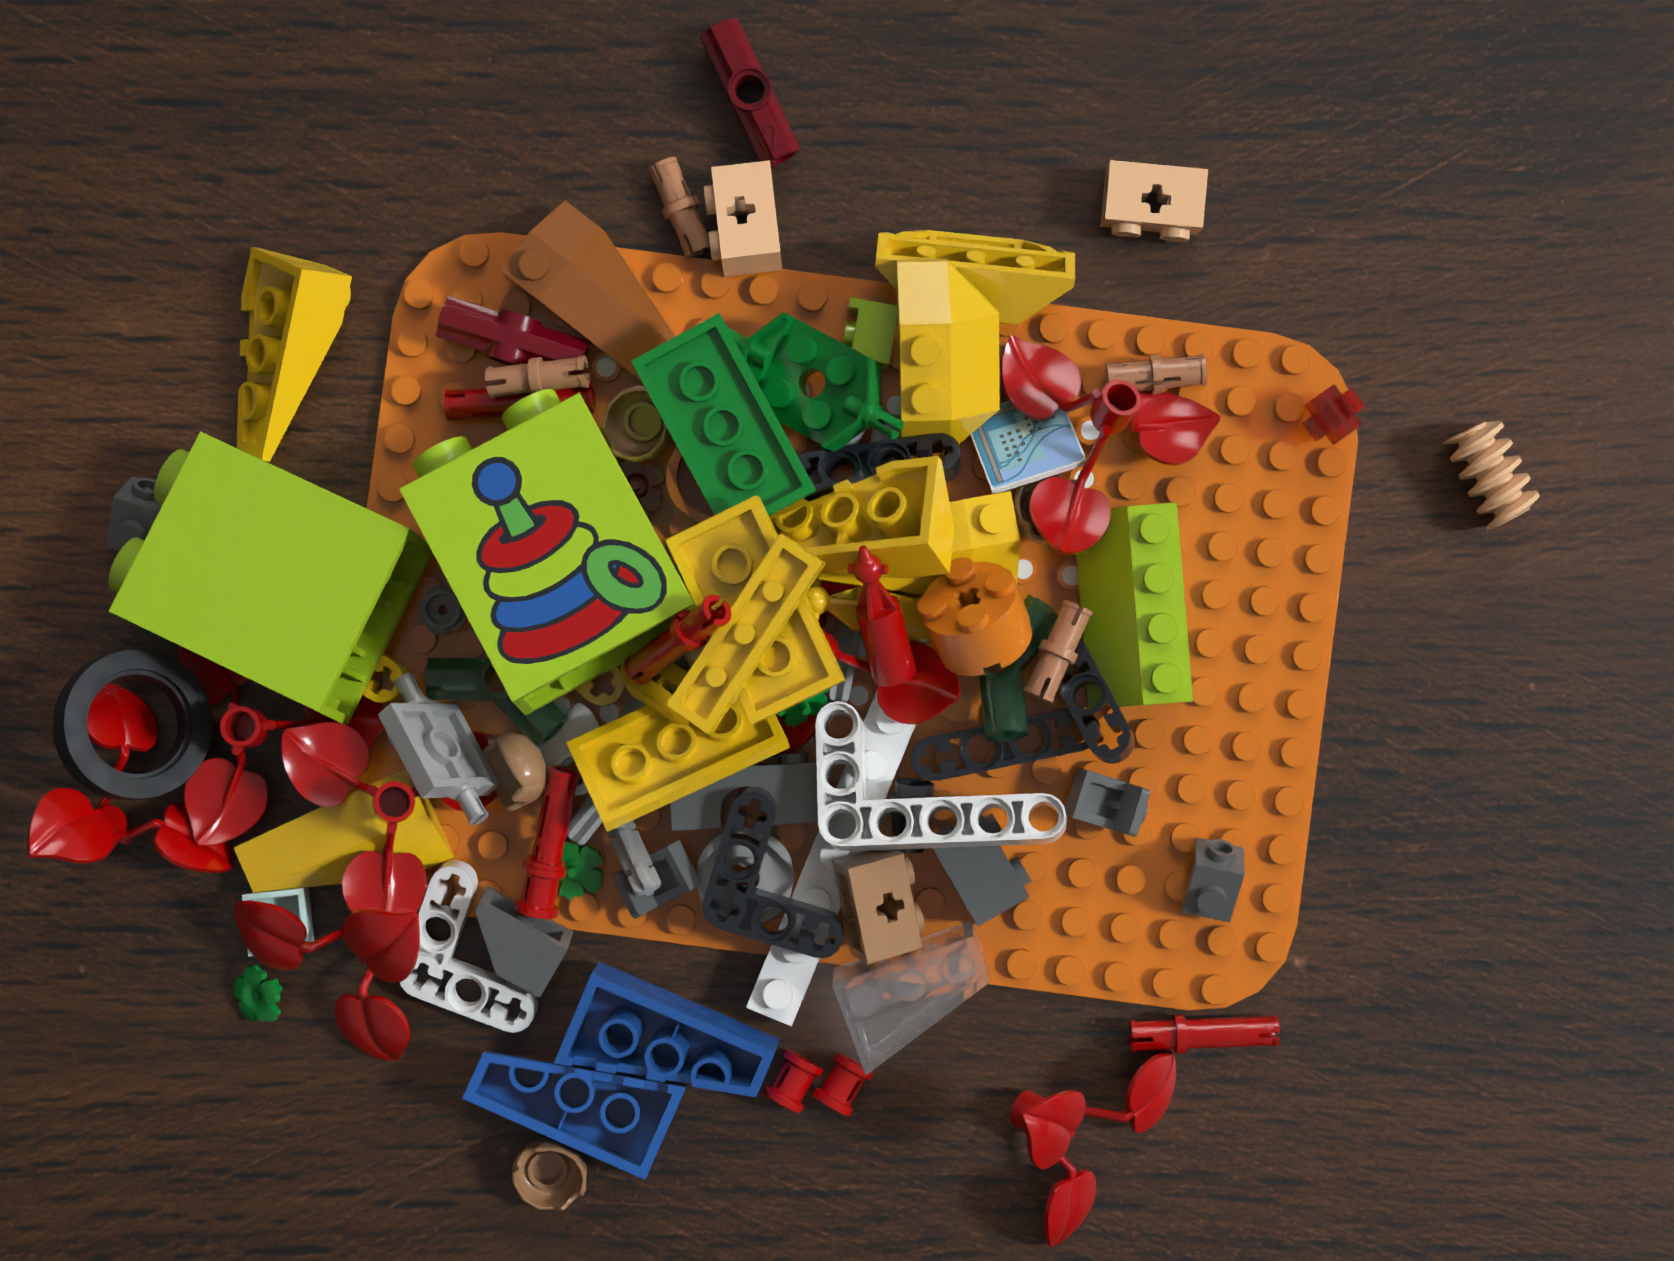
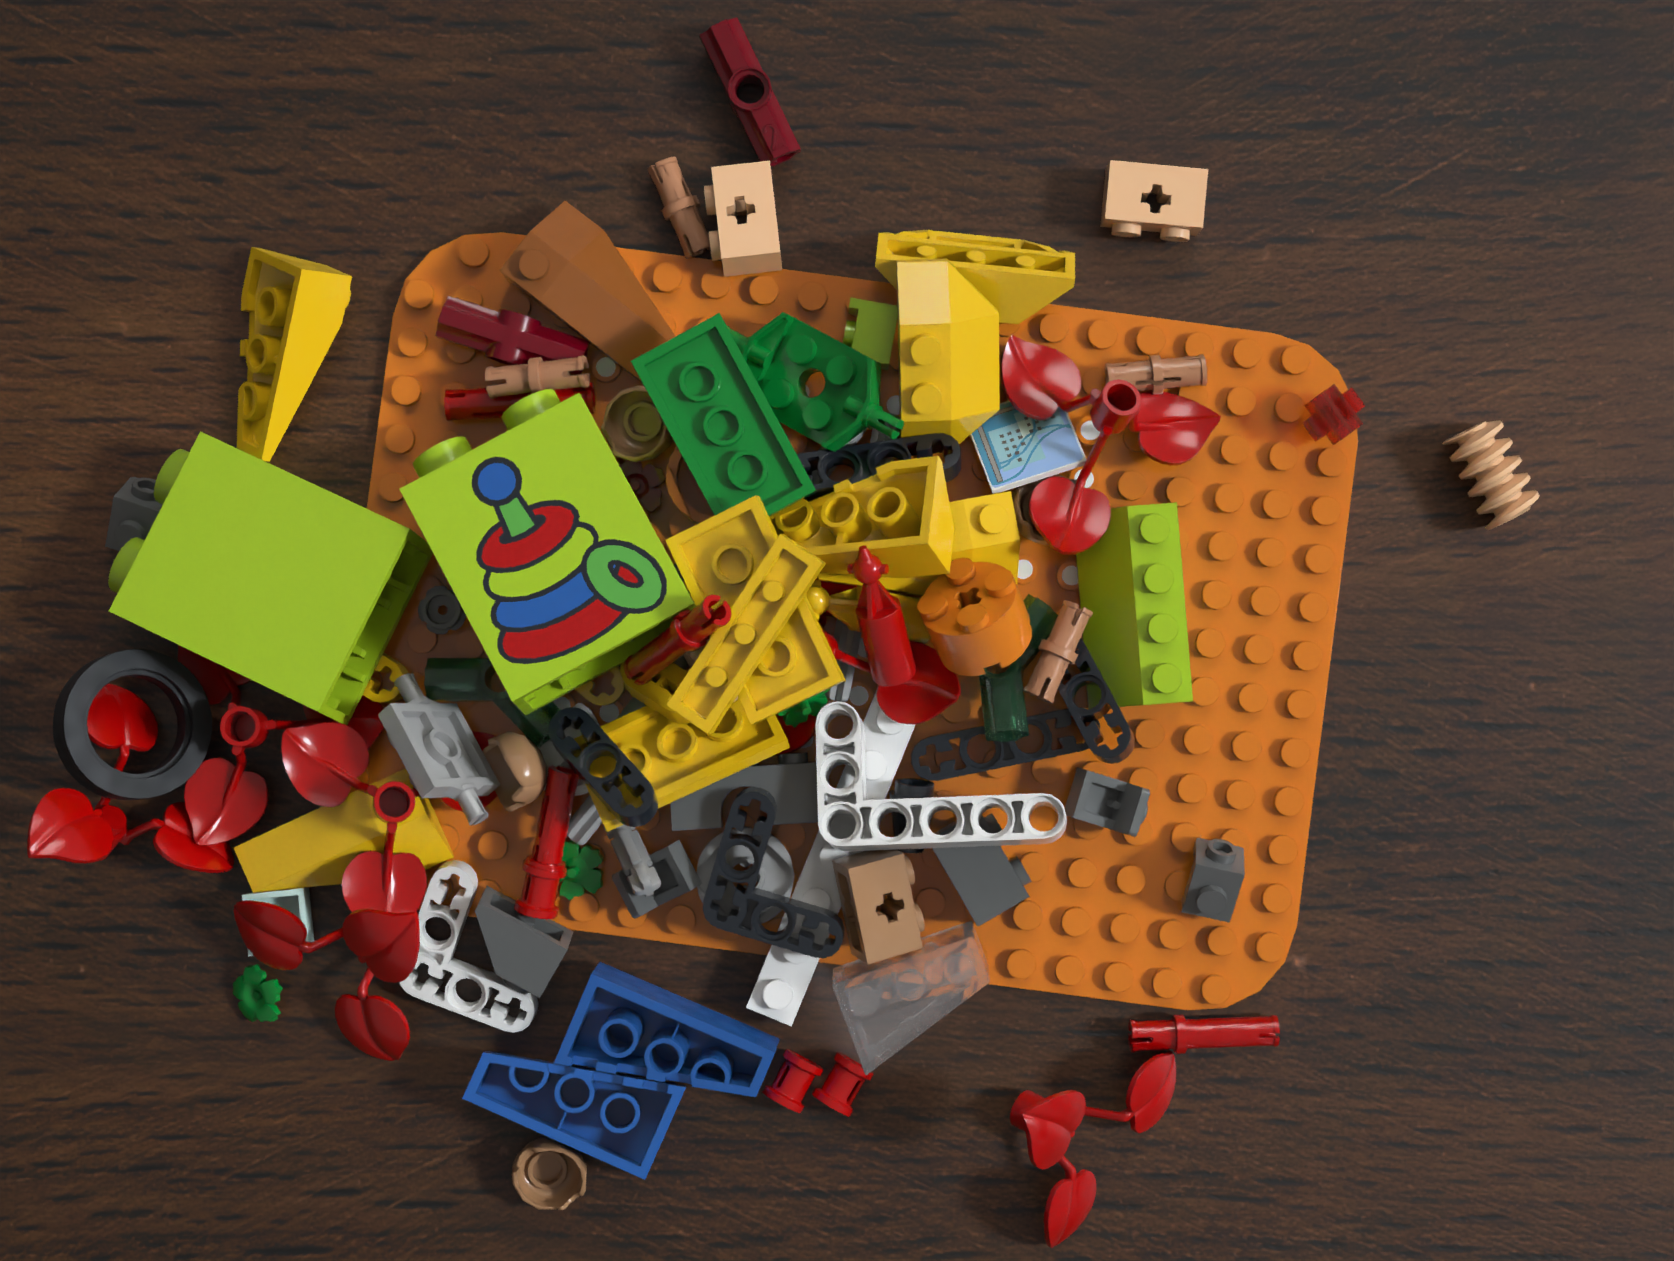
(603, 787): none -> black beam

